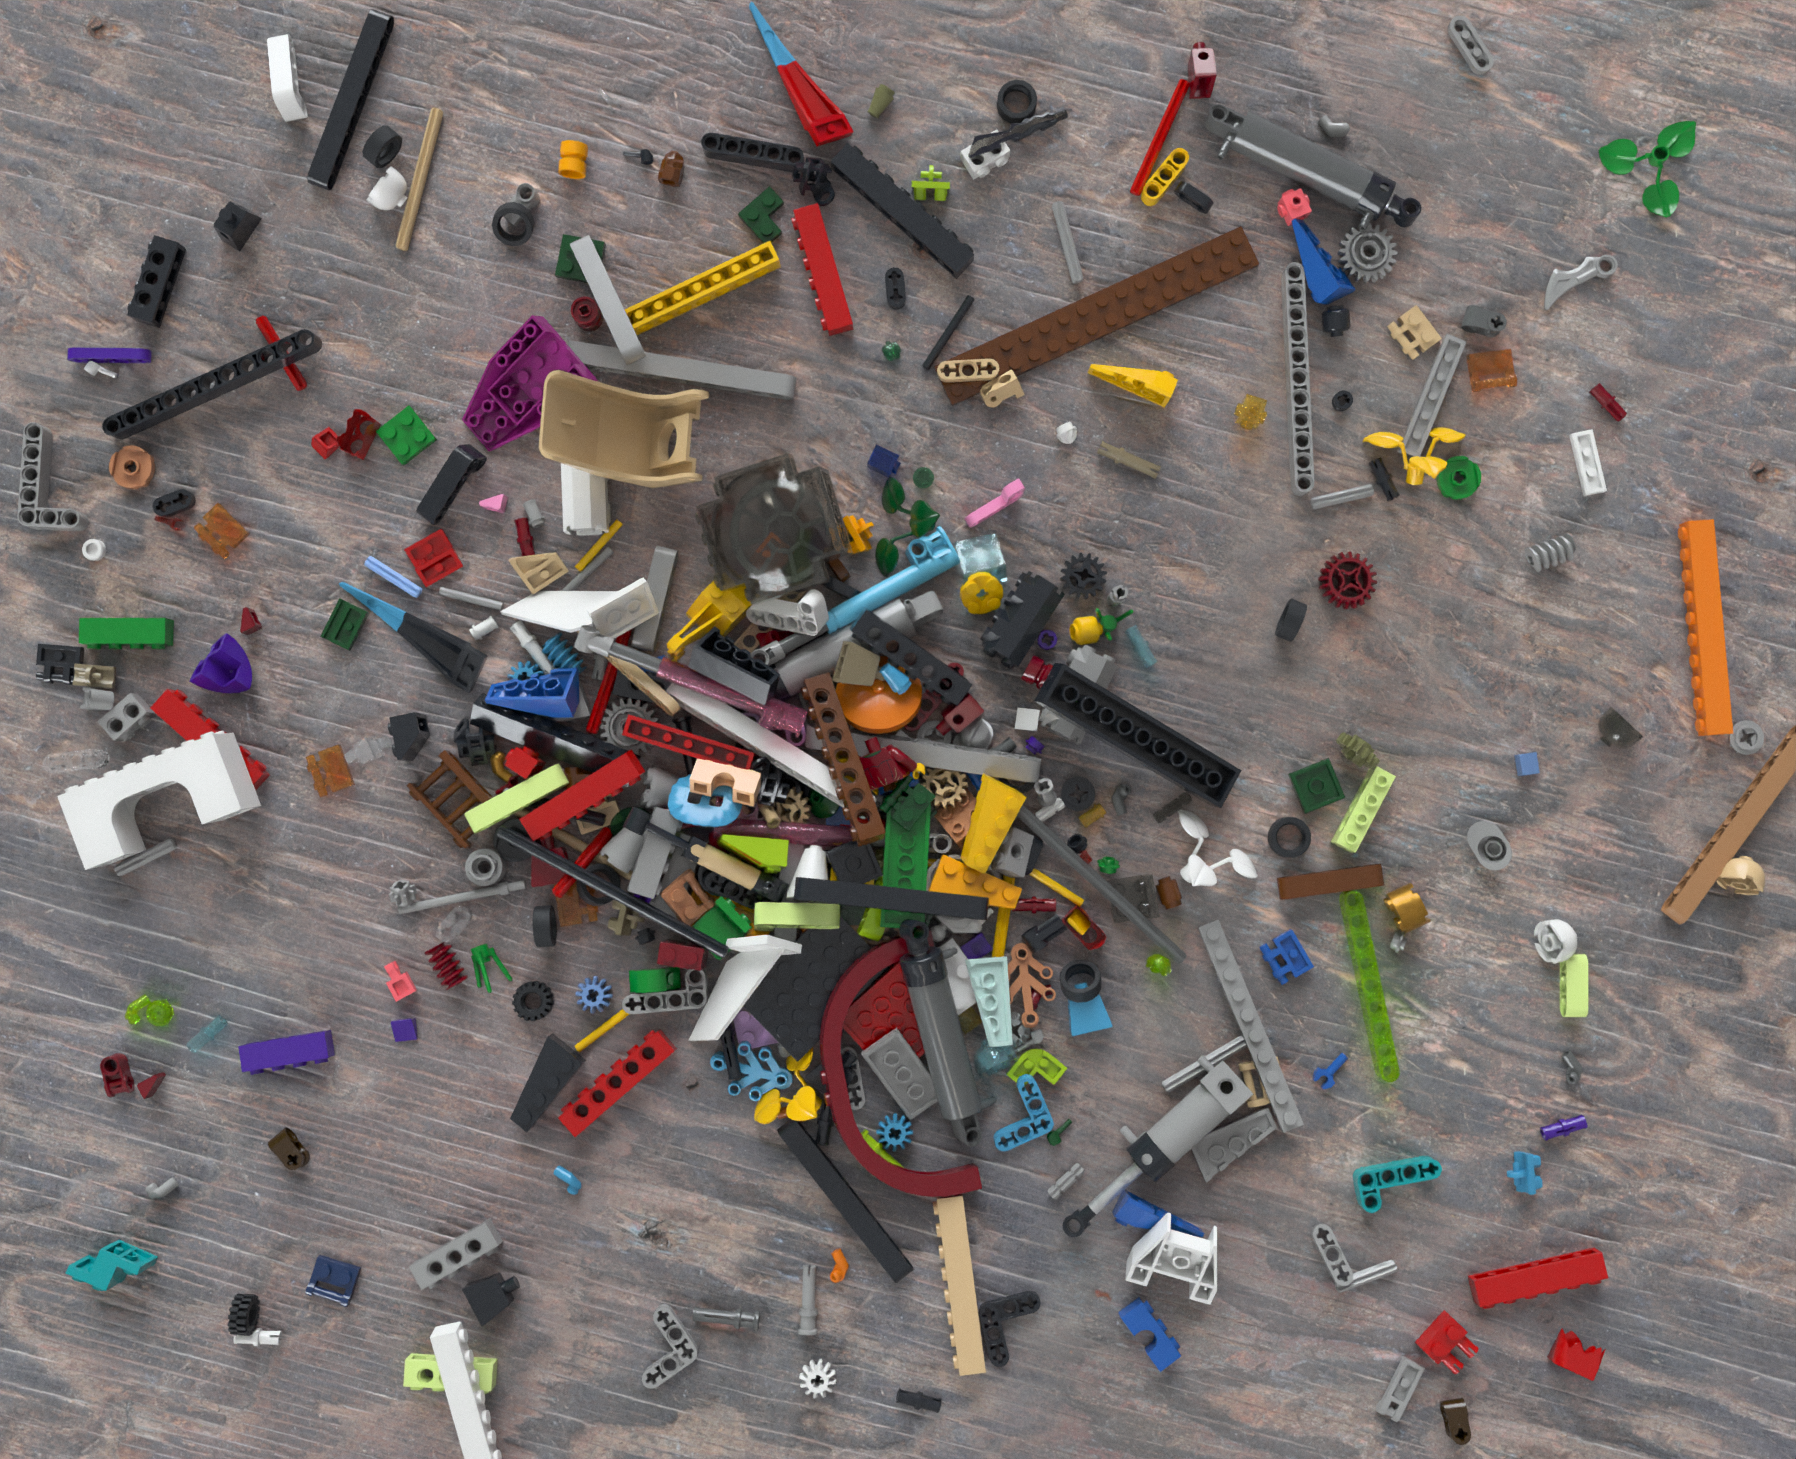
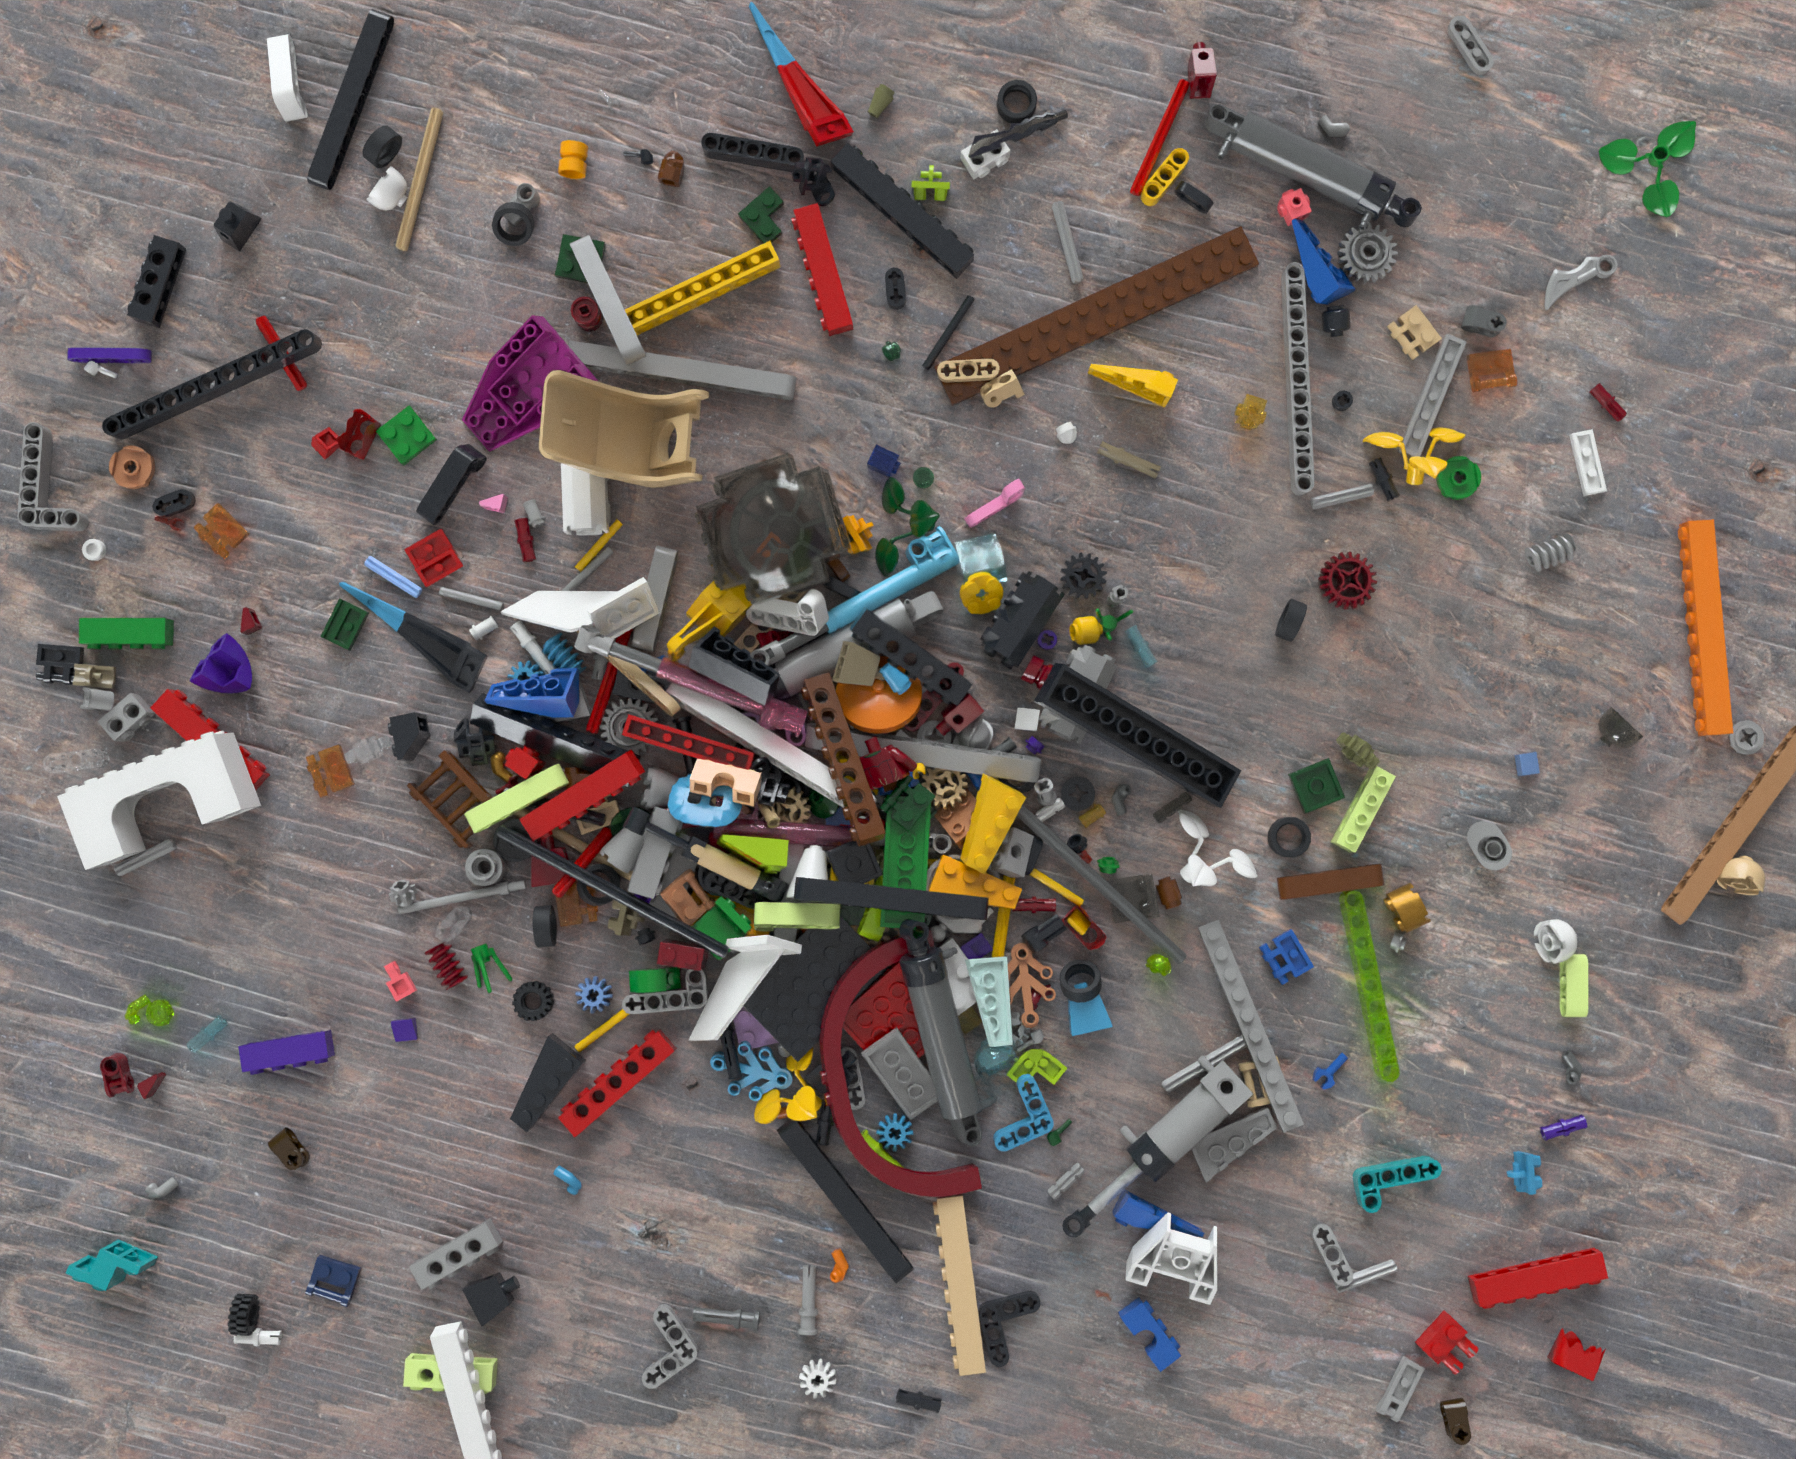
(539, 569): tan wing -> none

